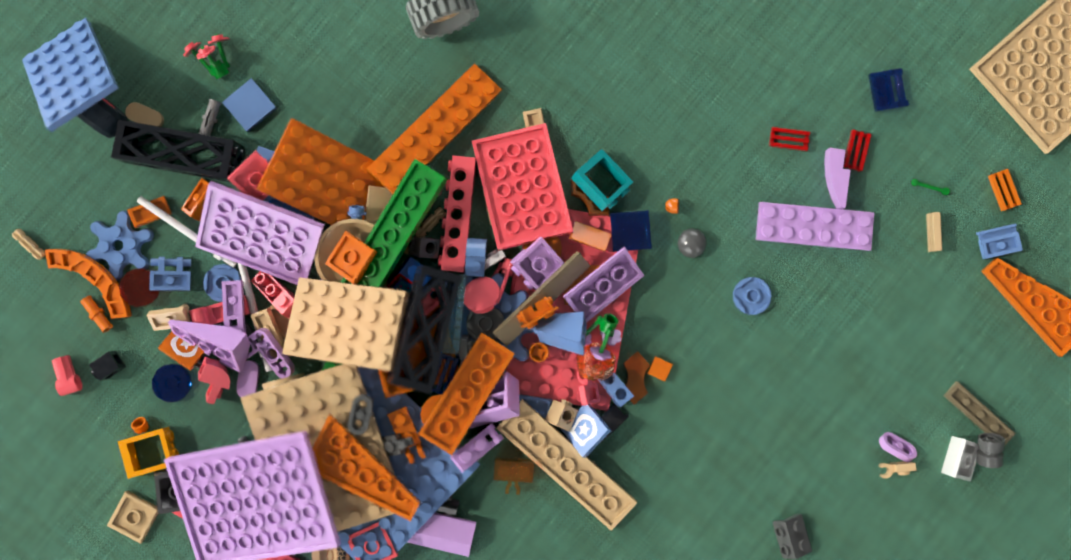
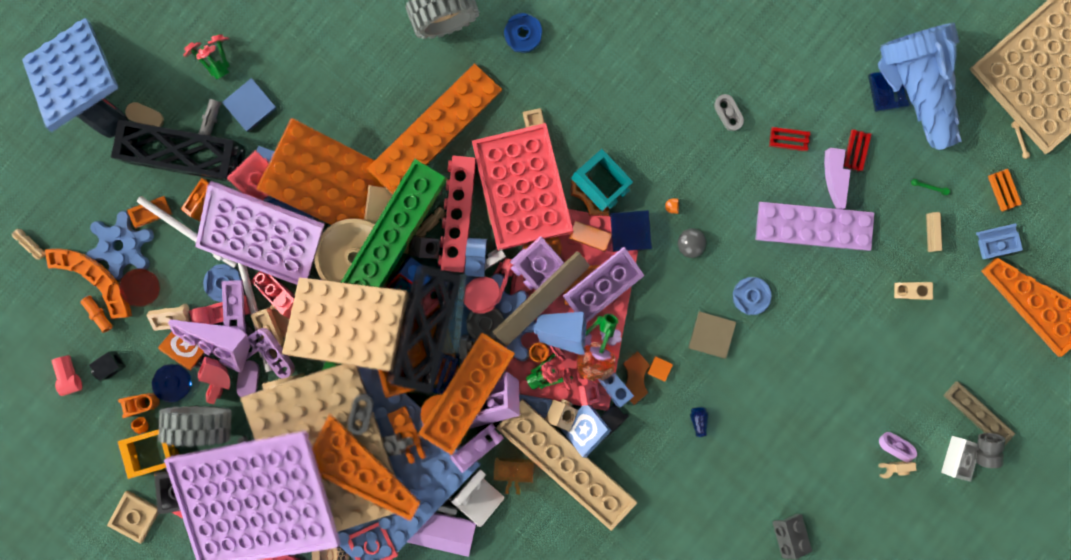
(136, 404): none -> orange piece
(170, 280): medium blue plate -> none
(194, 425): none -> light grey wheel
(351, 257): orange tile -> none
(356, 211): medium blue plate -> none
(478, 499): none -> white bracket
(513, 28): none -> blue plate
(531, 317): orange hinge -> none
(538, 378): none -> plant
(699, 419): none -> clear blue cone
(712, 335): none -> dark tan tile
(729, 112): none -> light grey plate
(914, 290): none -> tan leg
(926, 69): none -> medium blue cone
(1025, 155): none -> tan hinge

